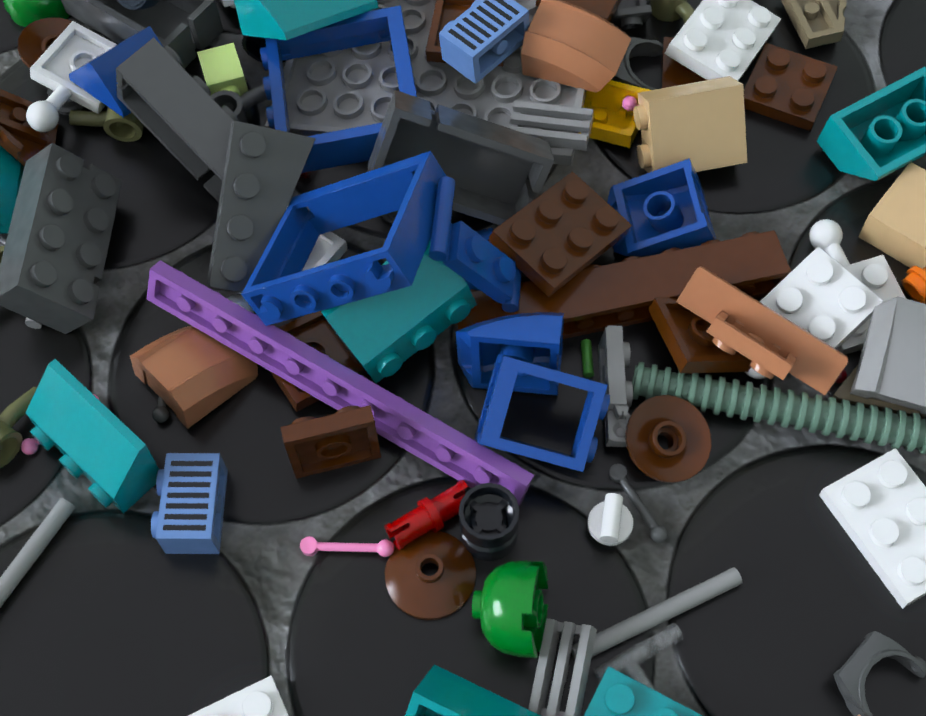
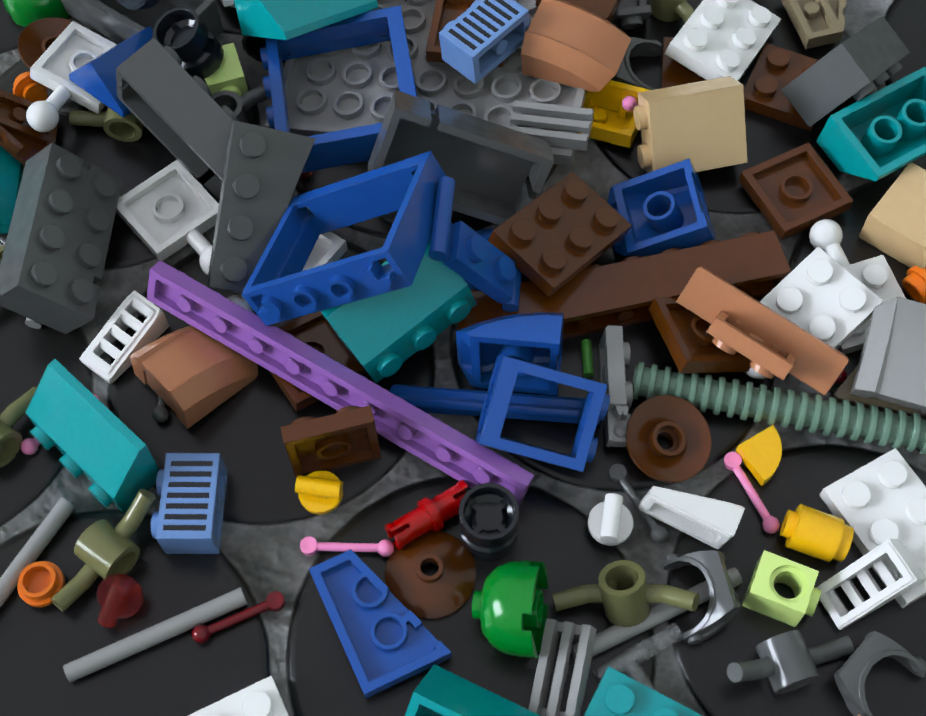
(29, 89): none -> orange plate
(40, 583): none -> orange plate
(105, 550): none -> olive piece
(119, 598): none -> clear red plate
(123, 318): none -> white slope
(154, 635): none -> light grey bar
(171, 213): none -> white plate
(191, 40): none -> black wheel
(274, 602): none -> dark red hinge
(319, 492): none -> yellow plate
(374, 627): none -> blue wing
(472, 401): none -> blue axle
(625, 594): none -> olive piece
(698, 516): none -> white slope
(723, 599): none -> dark grey helmet
(732, 462): none -> bright pink hinge
(762, 454): none -> yellow tile
(765, 600): none -> yellowish green brick
(789, 661): none -> dark grey piece
(795, 190): none -> reddish brown plate
(816, 533): none -> yellow brick
(847, 71): none -> dark grey wedge
(903, 561): none -> white slope

